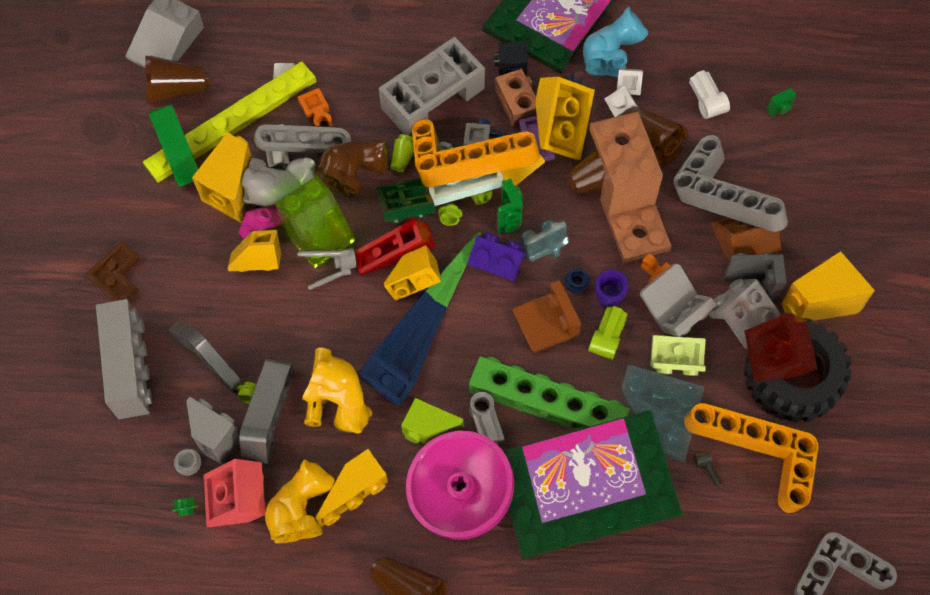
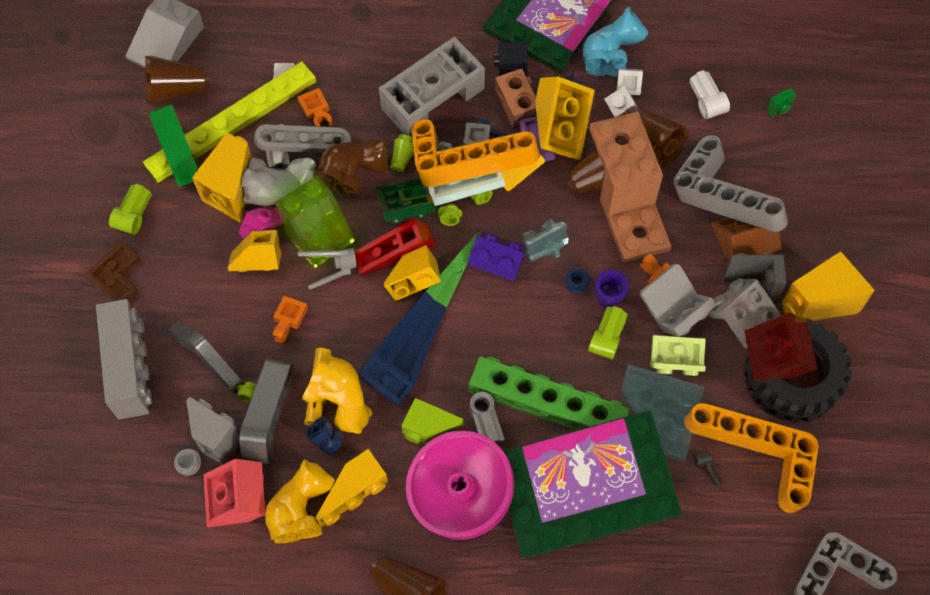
(129, 214): none -> lime piece
(184, 506): green plate -> none
(288, 314): none -> orange plate
(322, 433): none -> dark blue wheel
(510, 212): green bracket -> none
(548, 319): dark orange bracket -> none

